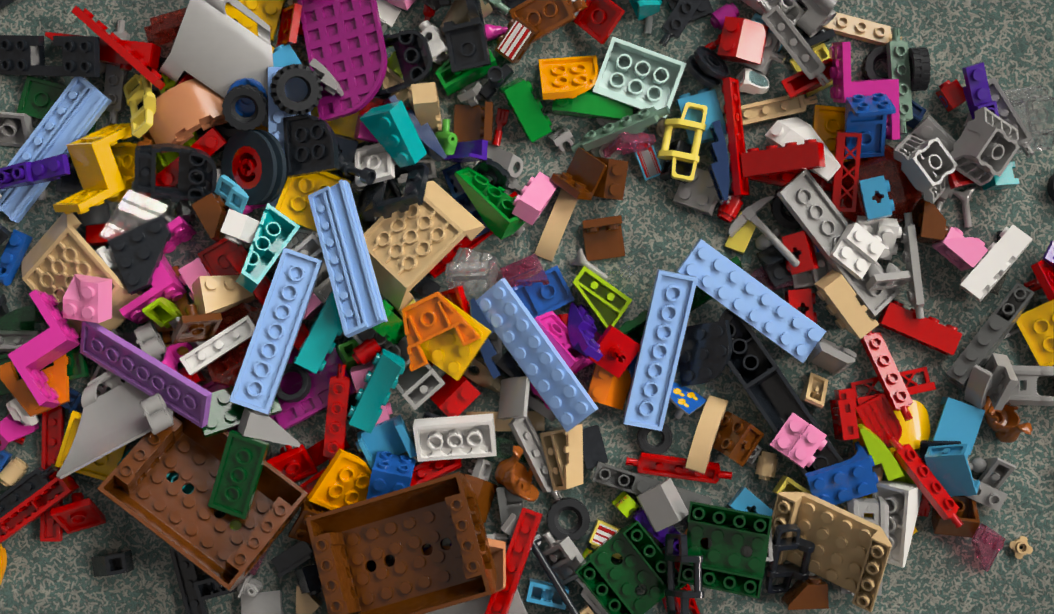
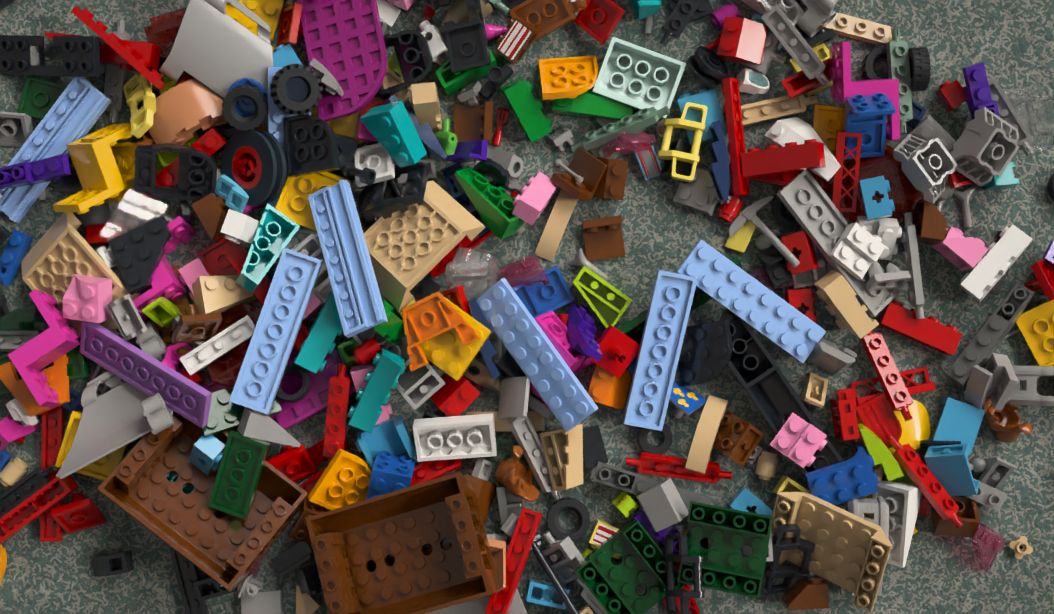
(126, 317): none -> light grey hinge
(207, 454): none -> dark azure brick
(558, 163): none -> light grey hinge

